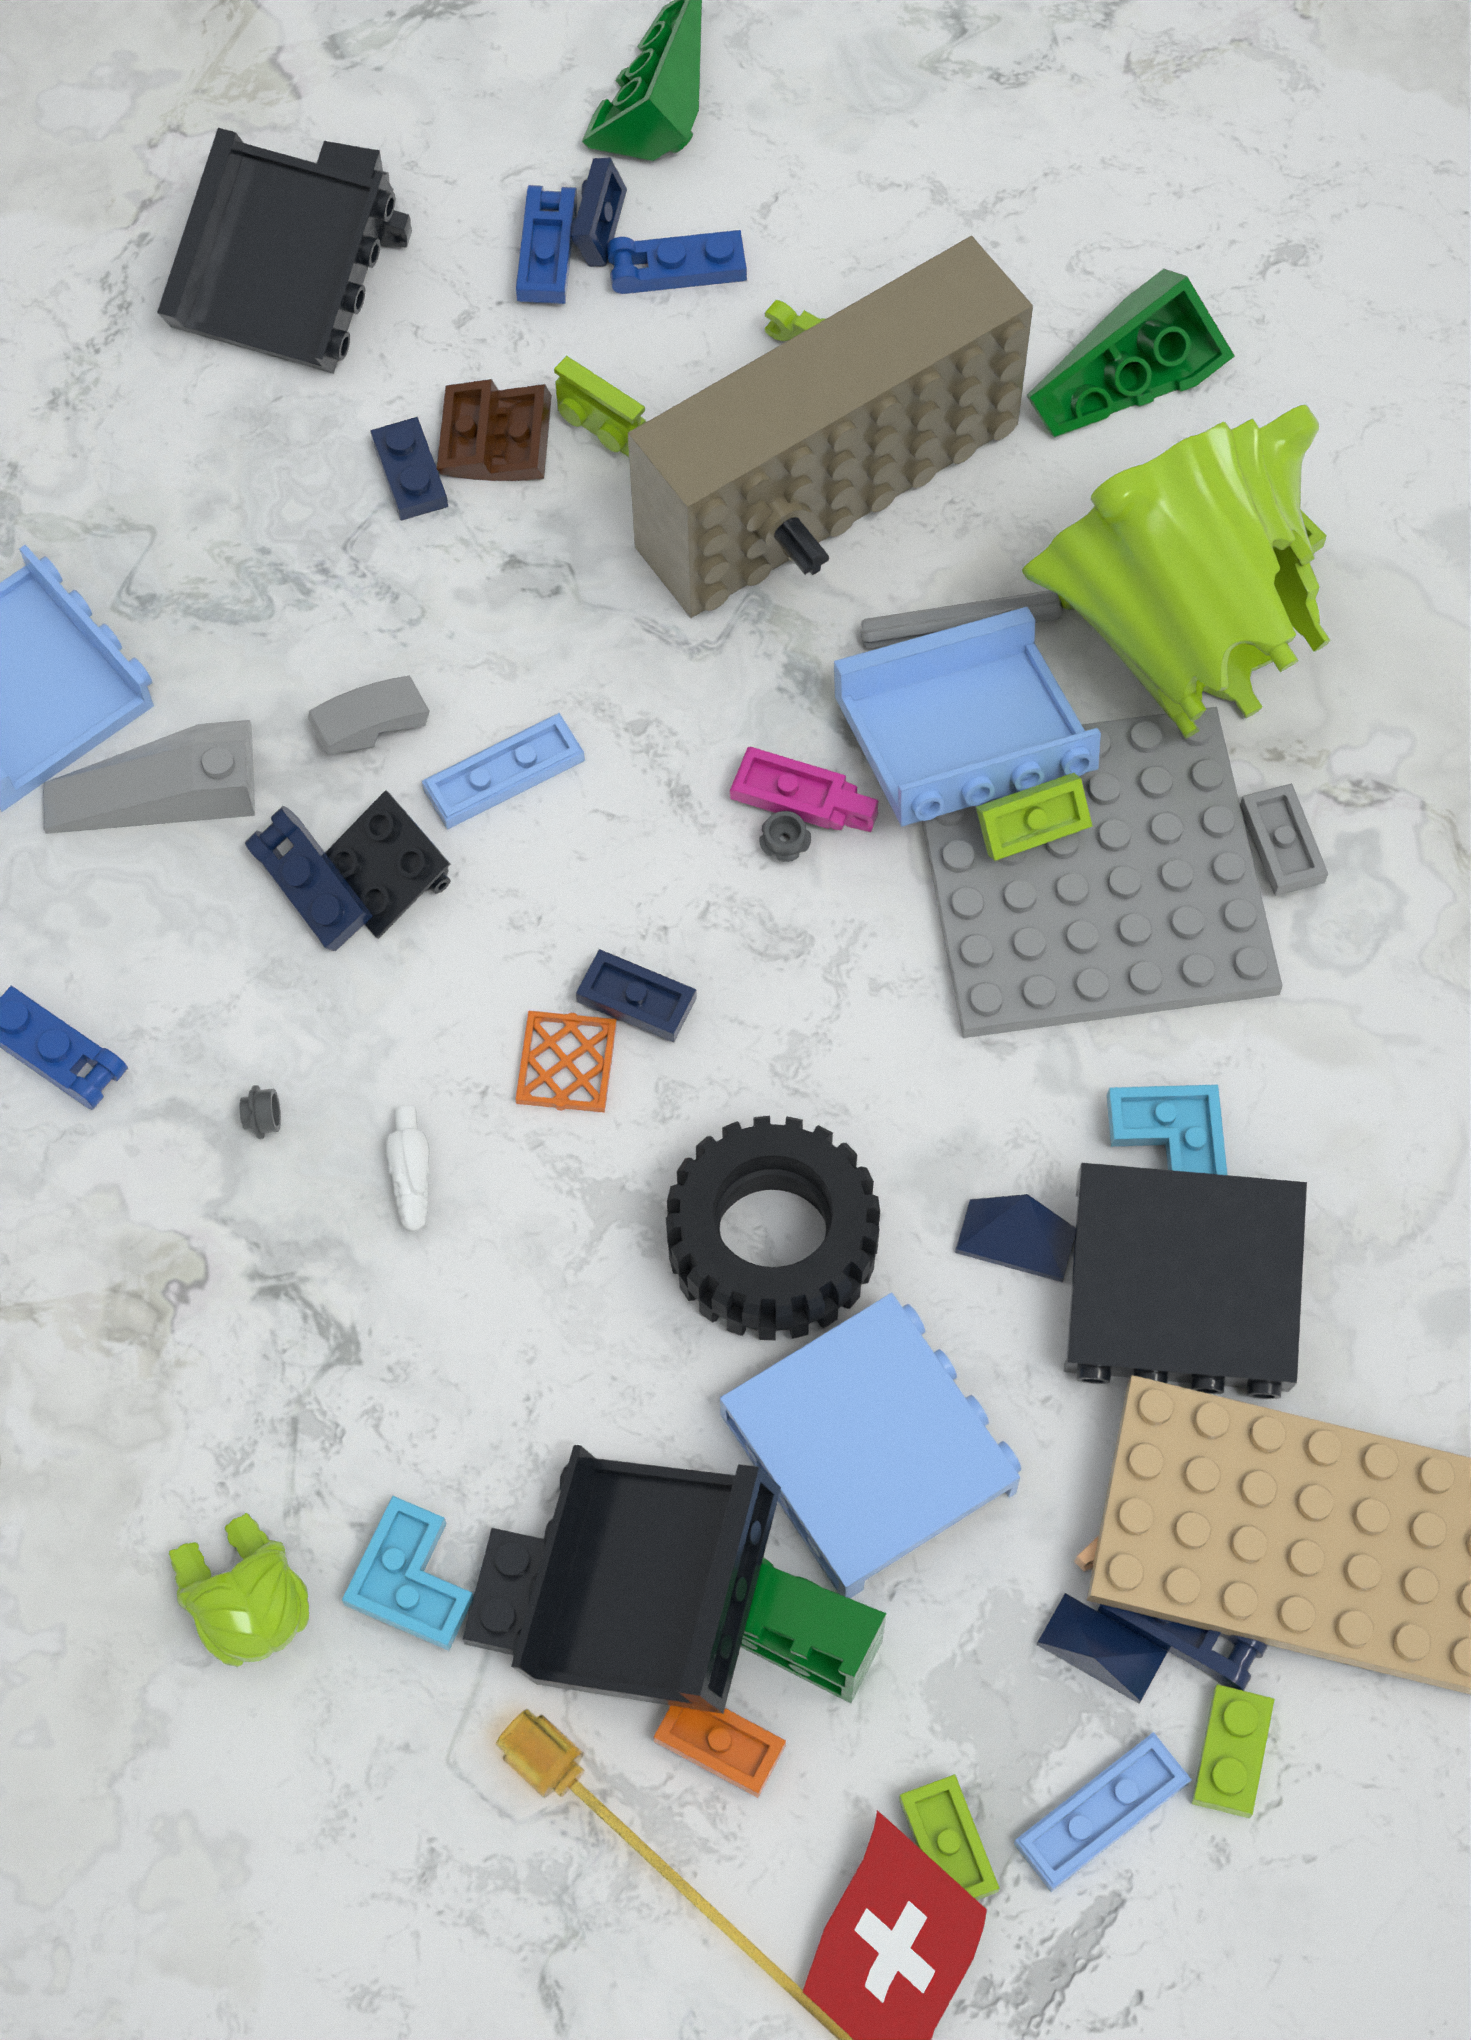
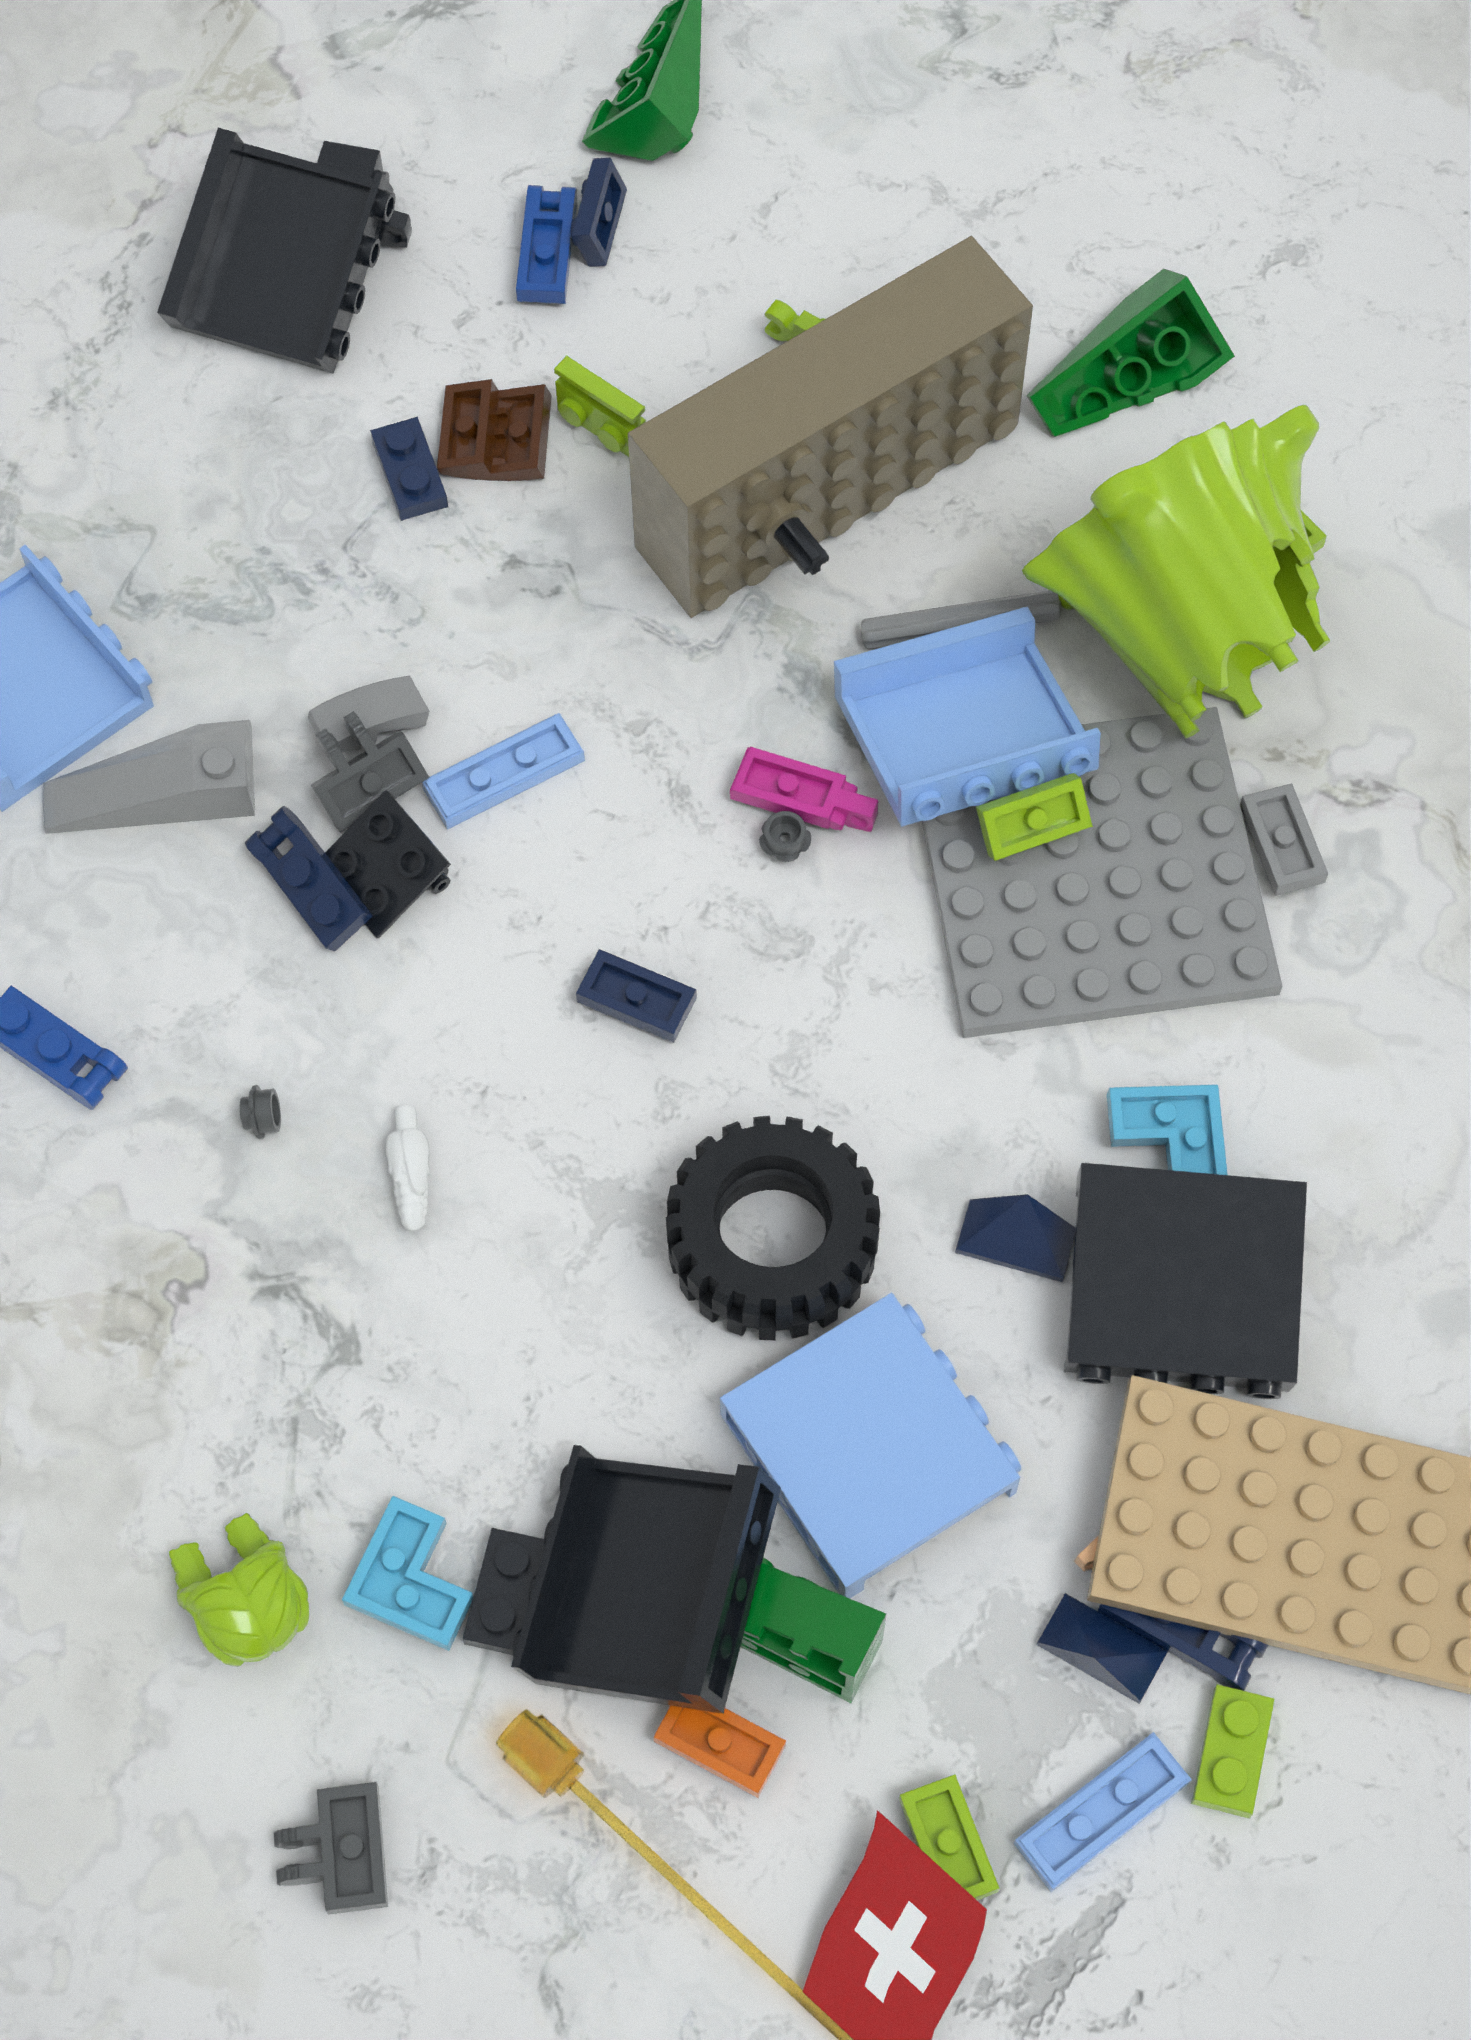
(350, 1849): none -> dark grey hinge
(358, 783): none -> dark grey hinge
(561, 1100): orange window -> none
(676, 261): blue plate -> none

